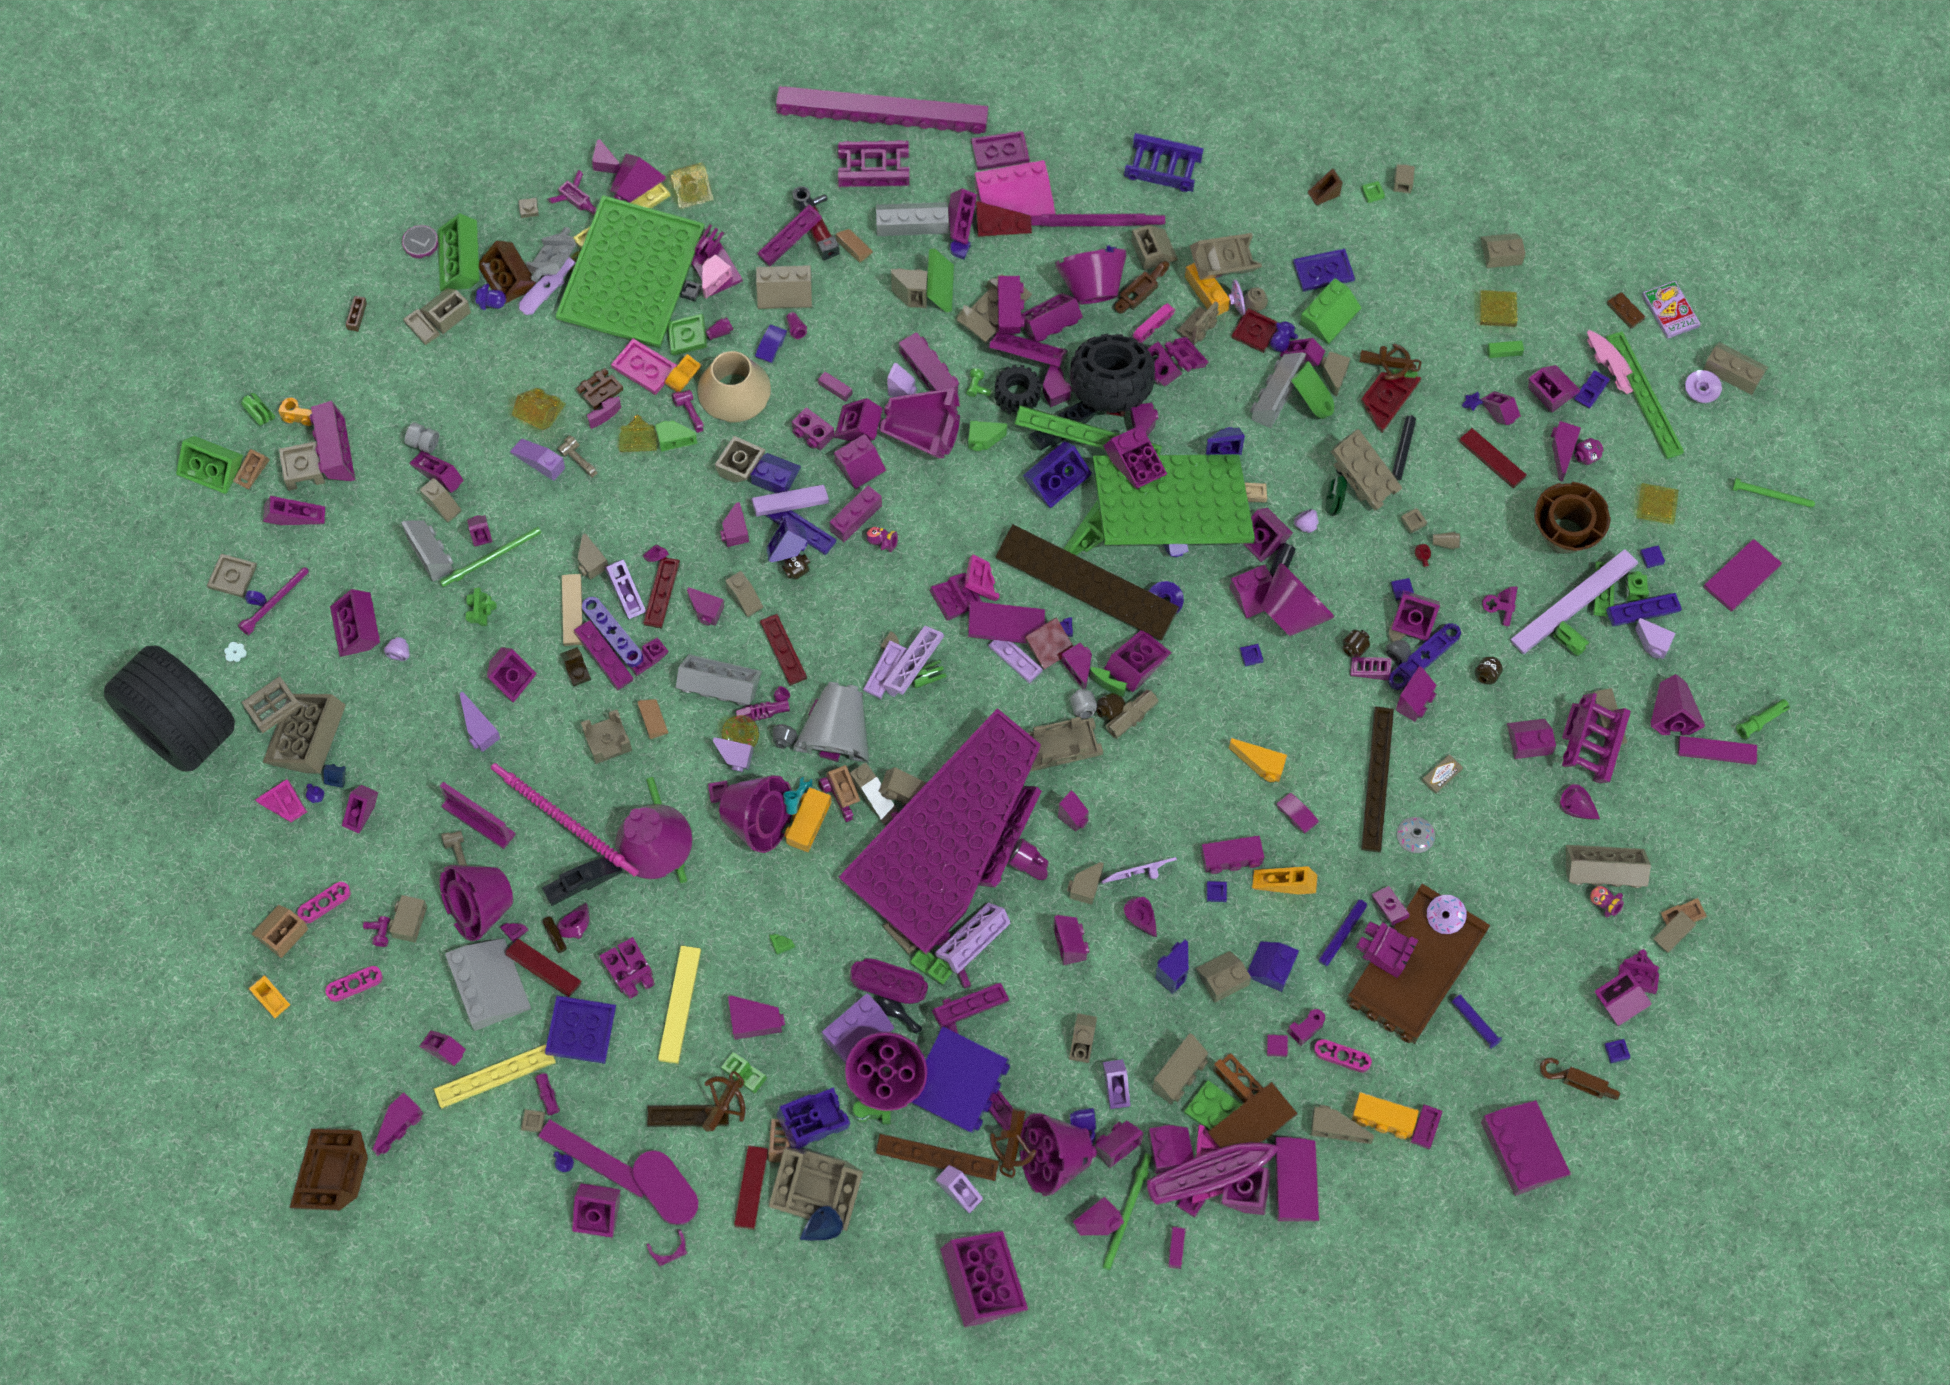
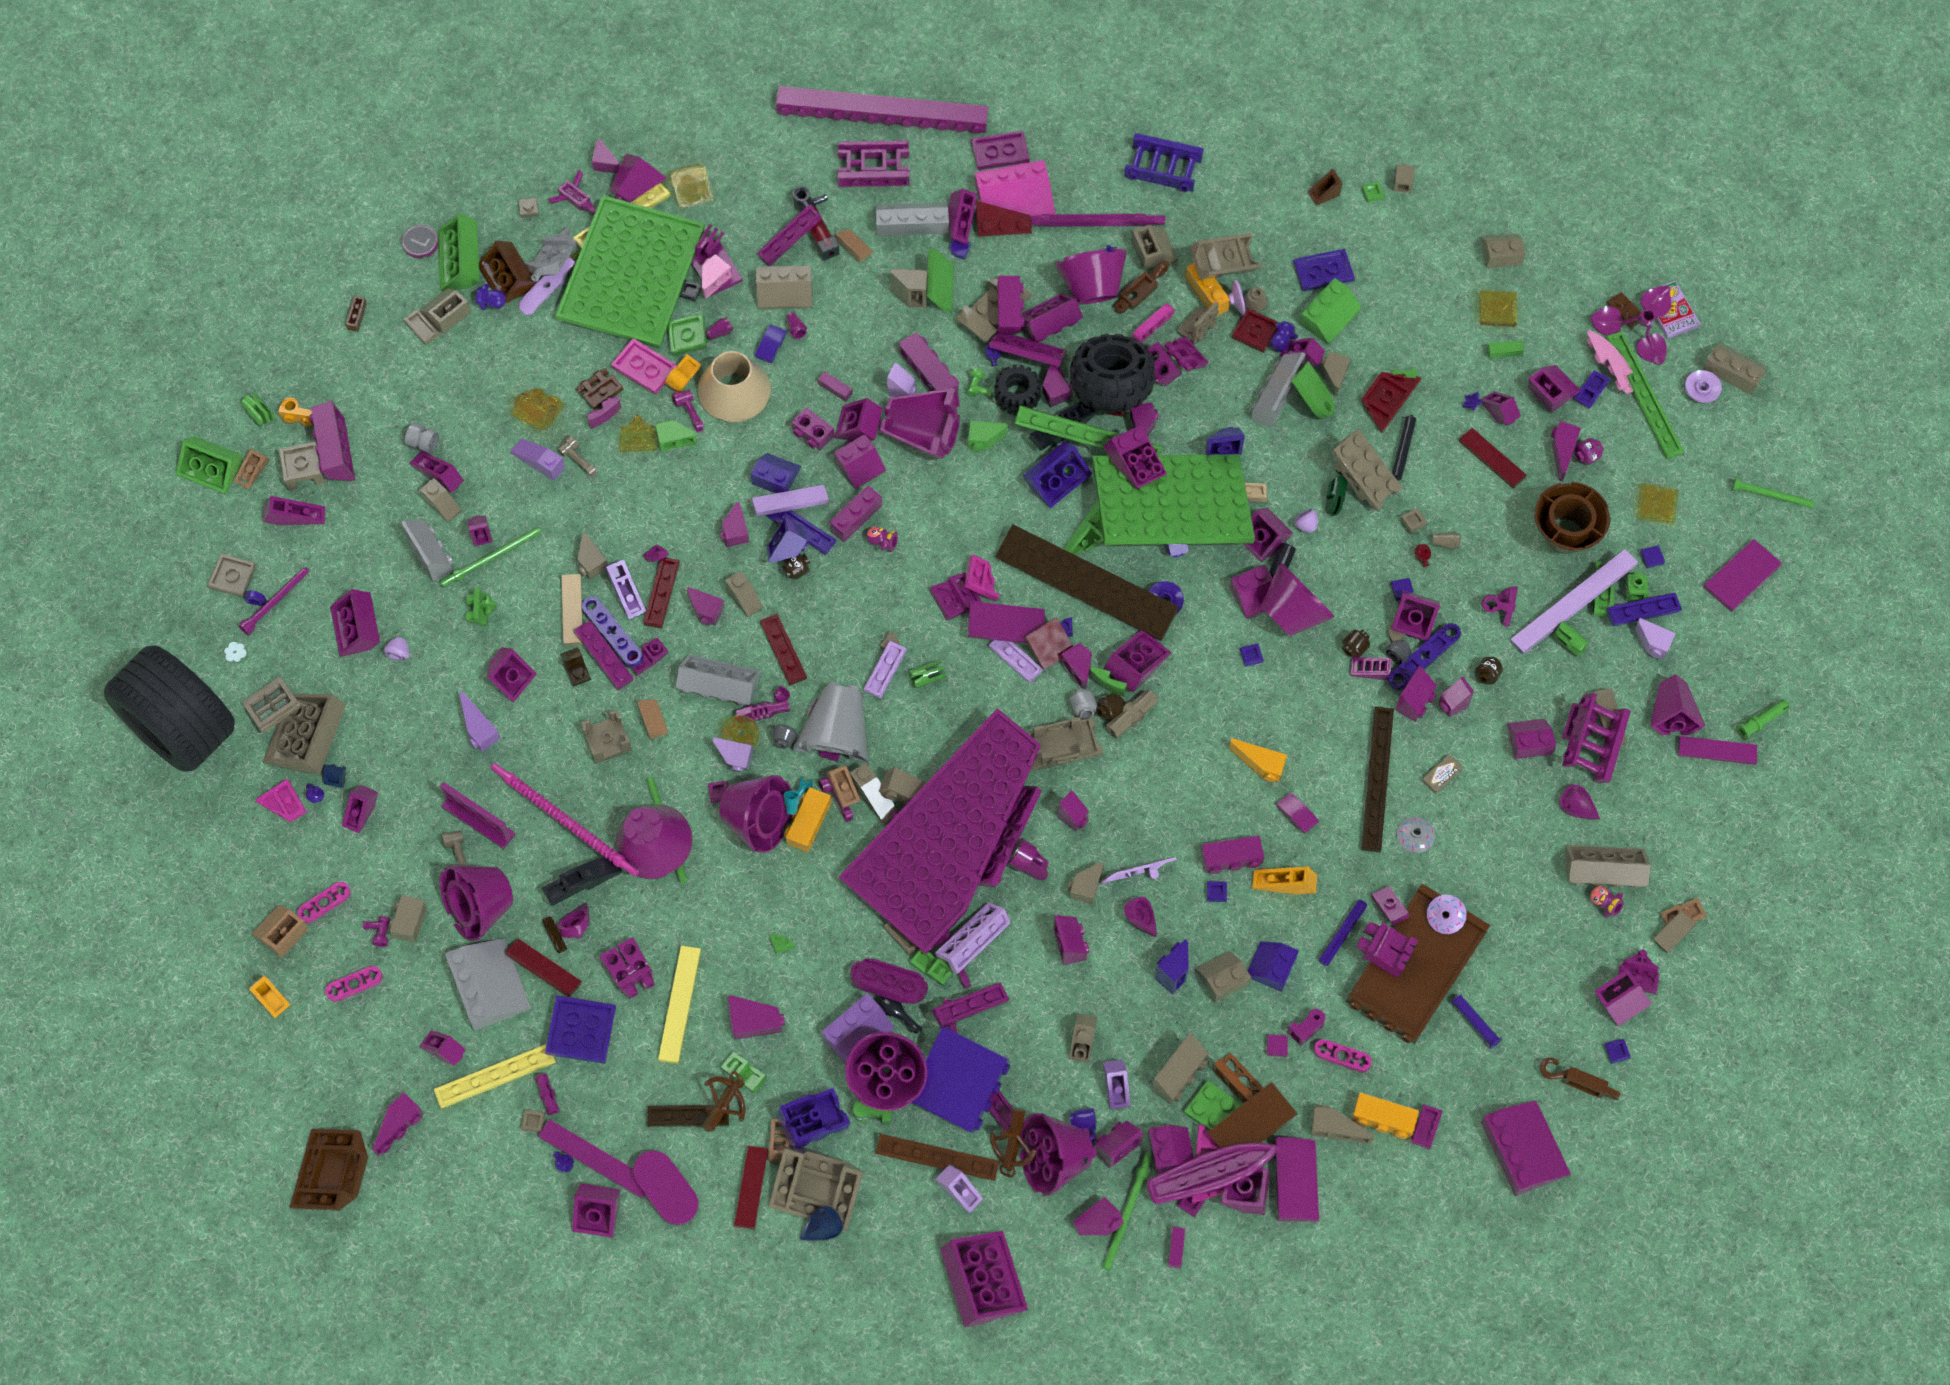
(514, 930): magenta tile -> none
(681, 1251): magenta cap -> none
(738, 460): dark tan slope -> none
(912, 660): lavender fence -> none
(992, 354): none -> dark purple piece
(1385, 359): reddish brown piece -> none
(1456, 697): none -> magenta slope
(1655, 304): none -> magenta plant

